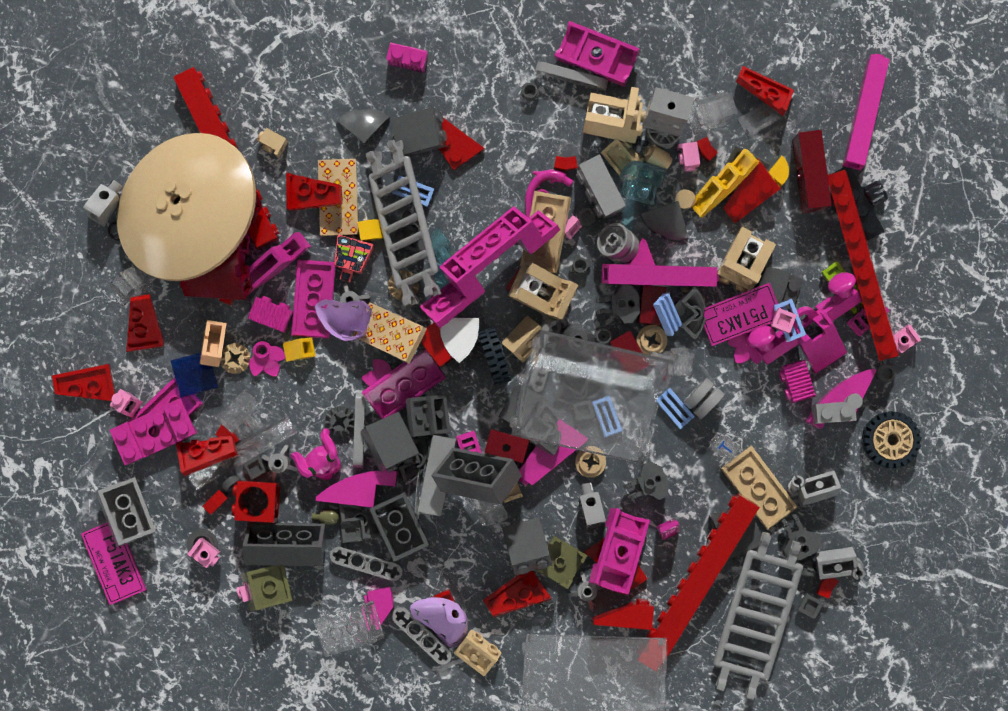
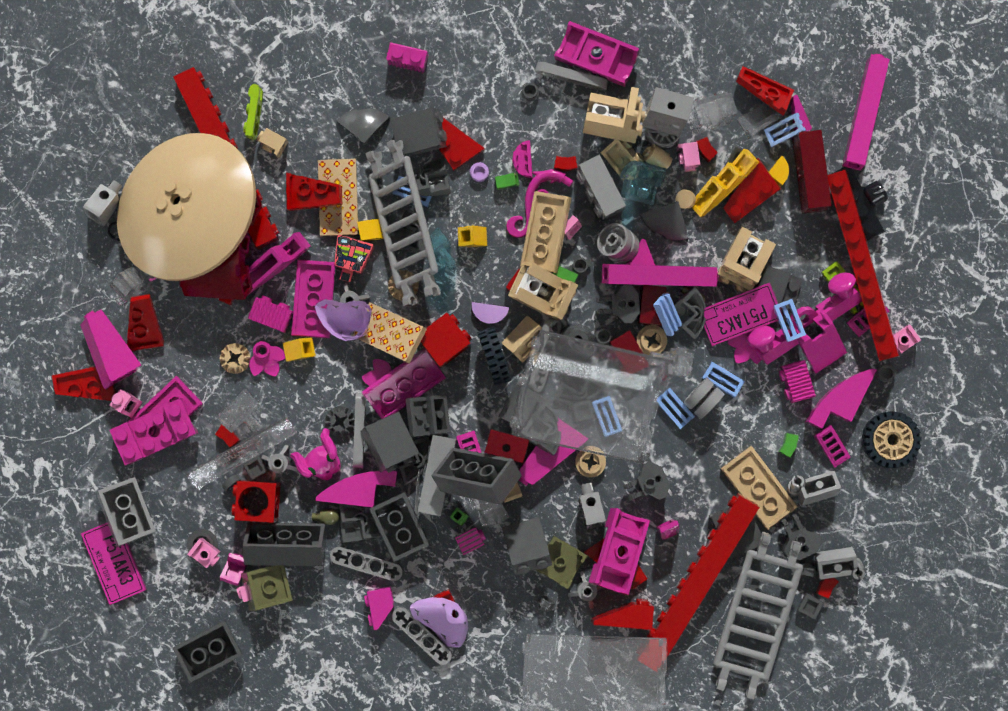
(108, 349): none -> dark pink slope
(192, 376): clear blue plate -> none
(202, 454): red wing -> none
(207, 651): none -> dark grey brick
(213, 343): light nougat piece -> none
(215, 502): red piece -> none
(233, 569): none -> dark pink bracket
(253, 111): none -> lime hinge
(349, 628): clear brick -> none
(433, 179): none -> dark grey brick
(460, 336): white sticker -> none
(462, 520): none -> bright green piece
(470, 540): none -> dark pink brick
(472, 236): none -> yellow brick
(478, 652): tan bracket -> none
(479, 172): none -> lavender tile
(480, 252): dark pink bracket -> none
(489, 313): none -> lavender tile
(507, 181): none -> bright green piece
(517, 594): red wing -> none
(522, 159): none -> dark pink tile
(566, 274): none -> bright green piece
(724, 447): clear brick -> none
(727, 373): none -> light blue tile
(783, 320): bright pink tile -> none
(789, 444): none -> bright green piece
(796, 107): none -> dark pink slope
(798, 123): none -> light blue tile
(818, 437): none -> dark pink slope
(838, 411): light grey hinge -> none

